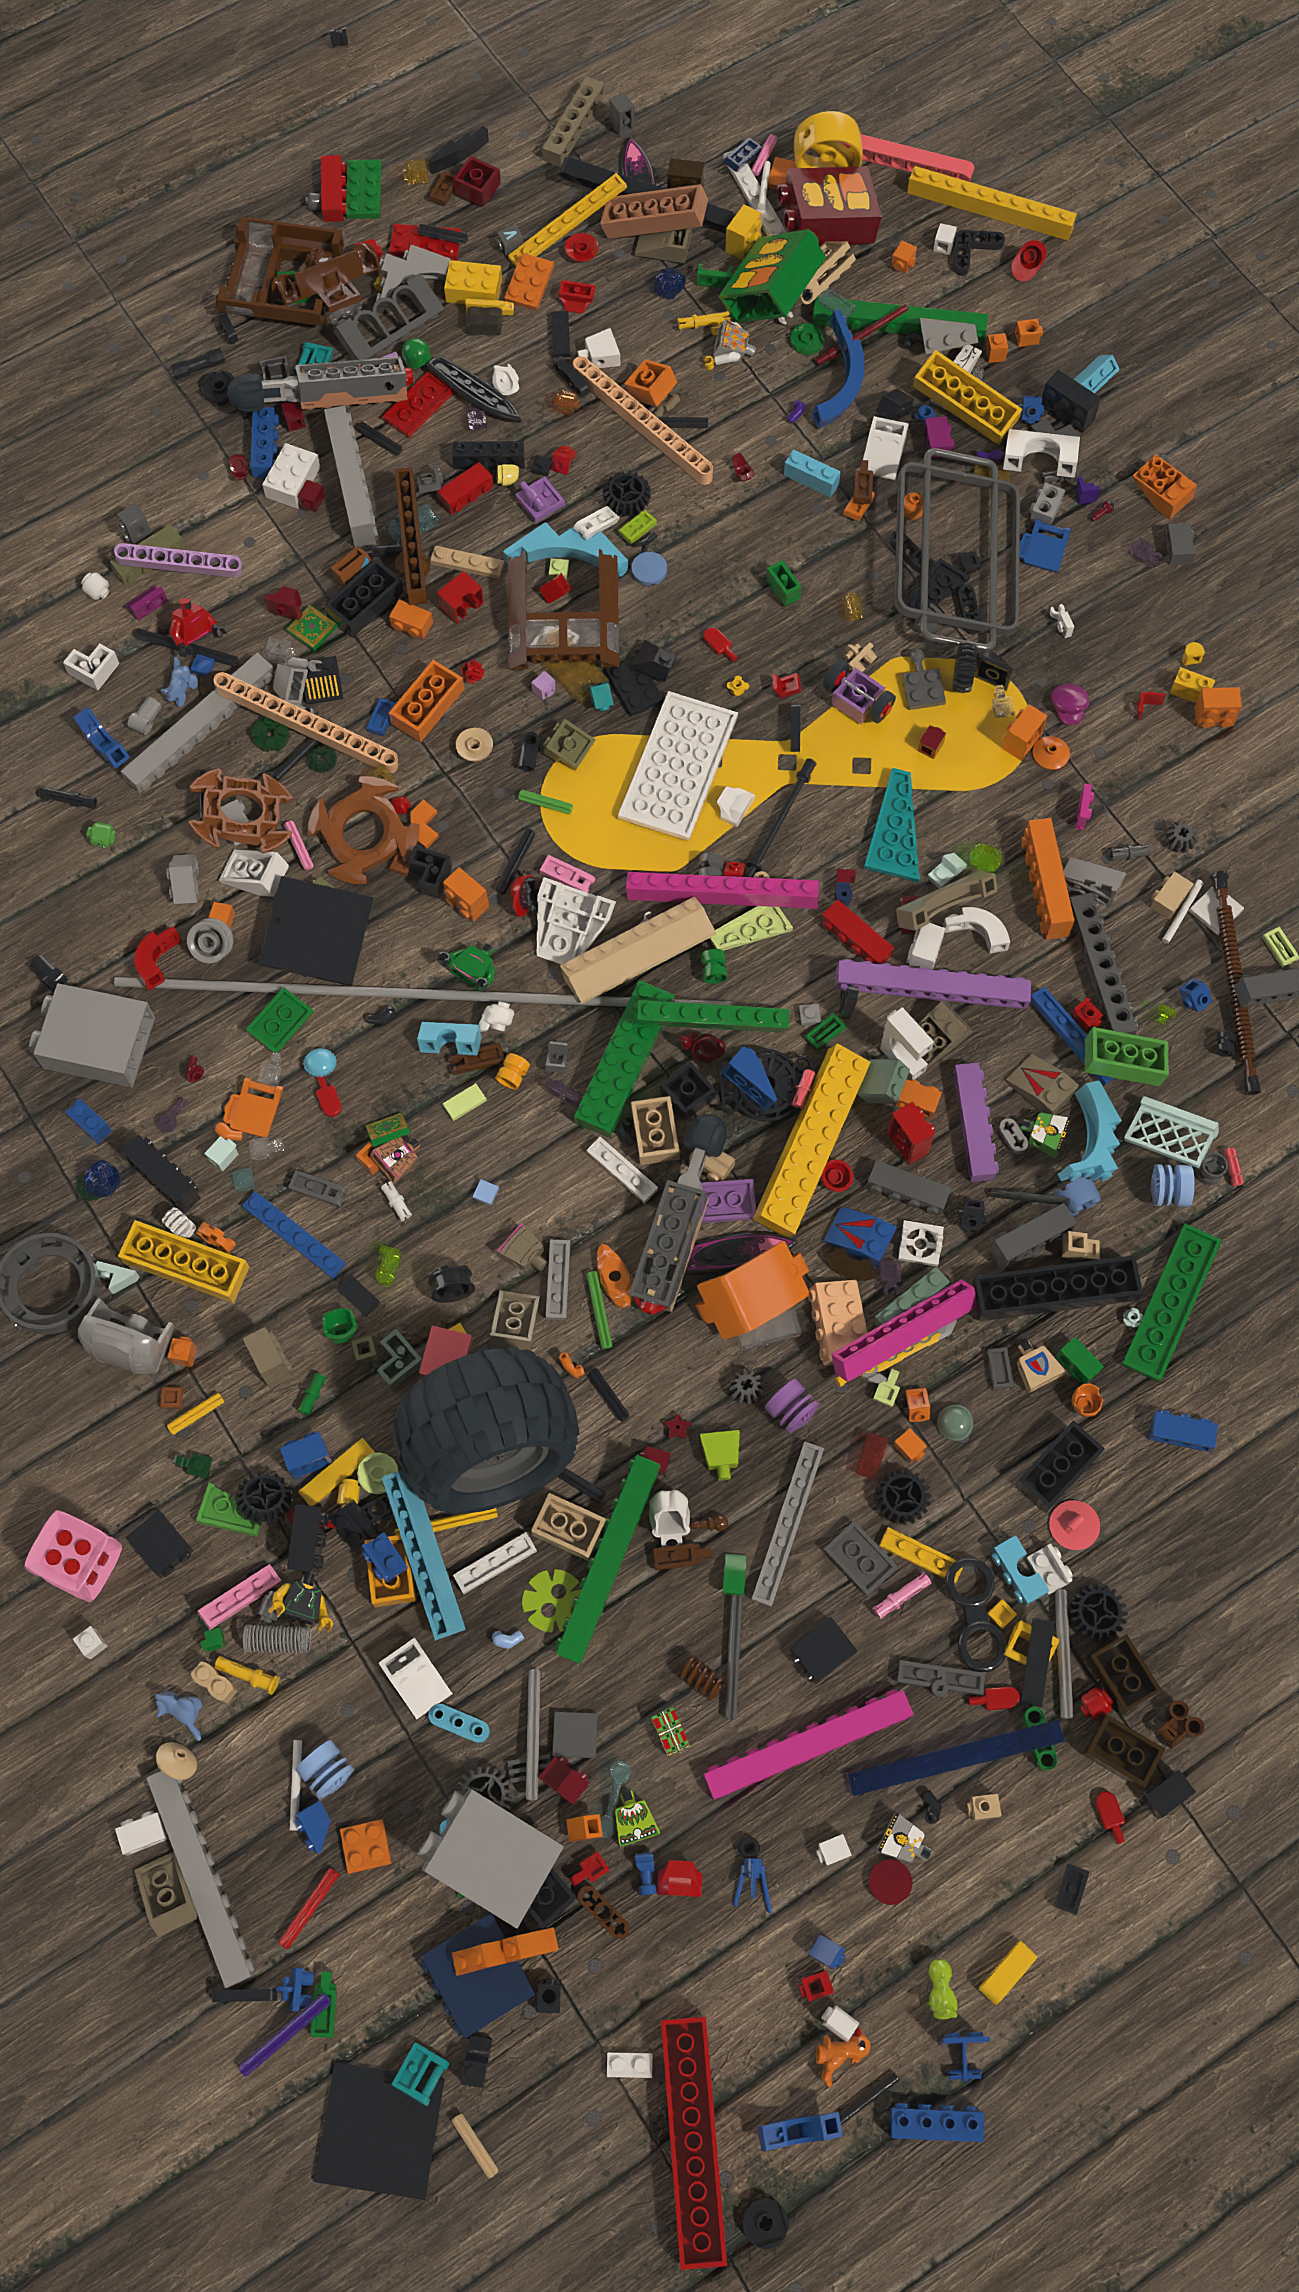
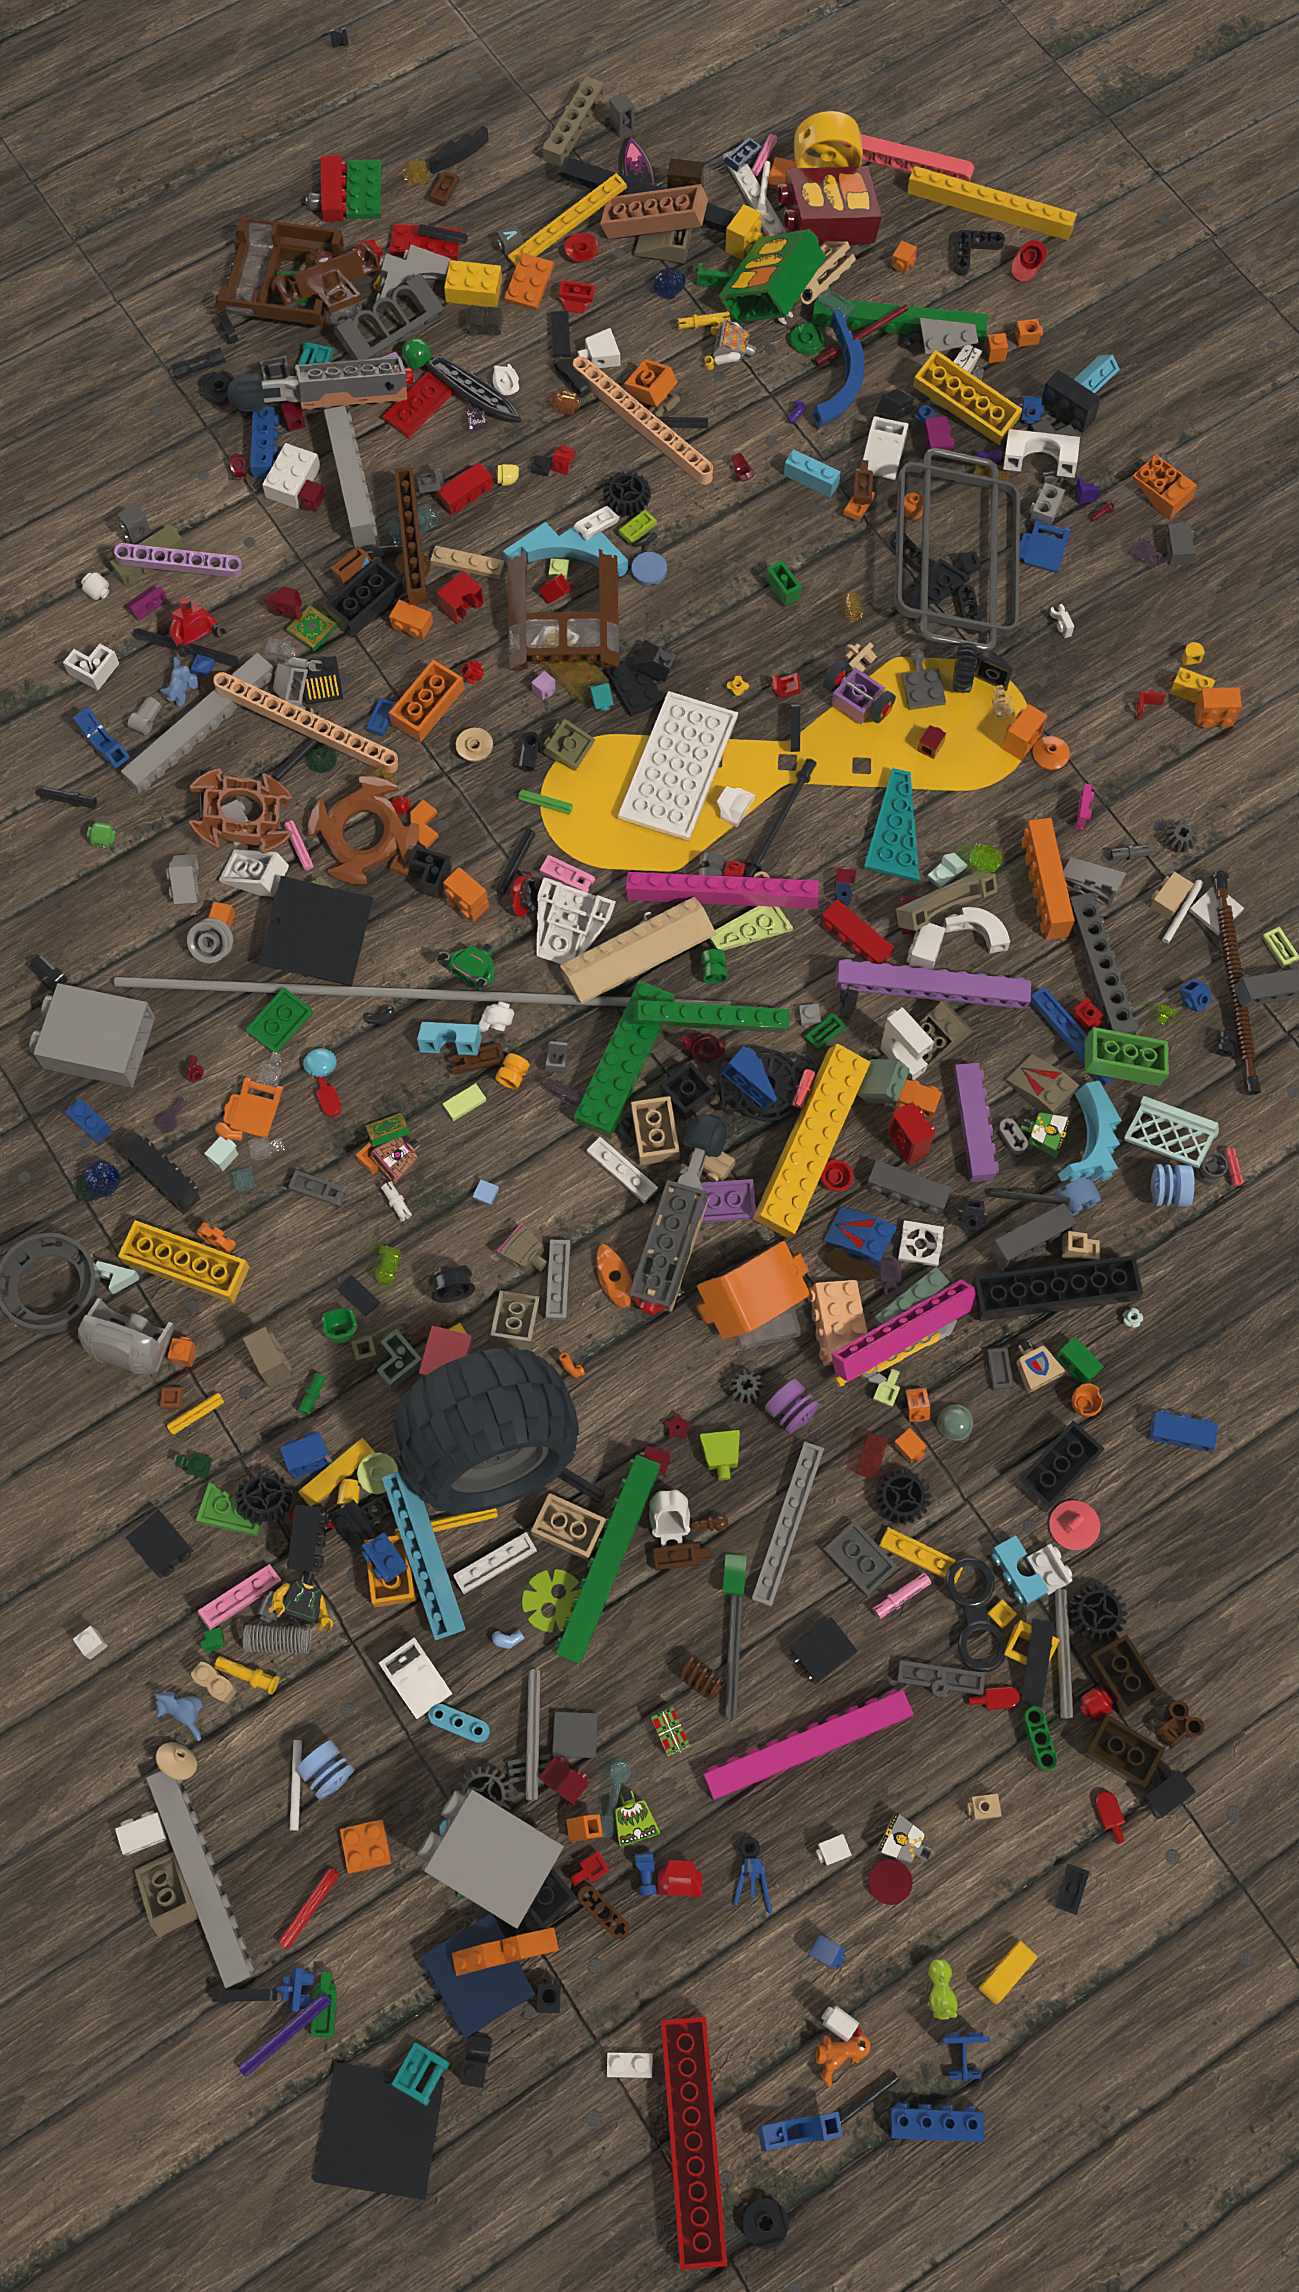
(73, 1556): bright pink piece -> none
(148, 954): red arch -> none
(178, 1223): white gear -> none
(265, 743): dark green plate -> none
(294, 1235): blue plate -> none
(315, 1824): blue slope -> none
(379, 438): black axle -> none
(475, 2145): tan axle -> none
(477, 181): dark red brick -> none
(488, 453): black brick -> none
(507, 307): yellow hinge -> none
(539, 499): medium lavender plate -> none
(599, 1310): bright green axle -> none
(608, 1394): black axle -> none
(718, 643): red piece -> none
(731, 1251): black piece -> none
(824, 1983): red brick -> none
(934, 1808): black arm -> none
(945, 239): white brick -> none
(956, 1758): clear blue plate -> none
(1070, 703): magenta piece -> none
(1171, 1303): green plate -> none

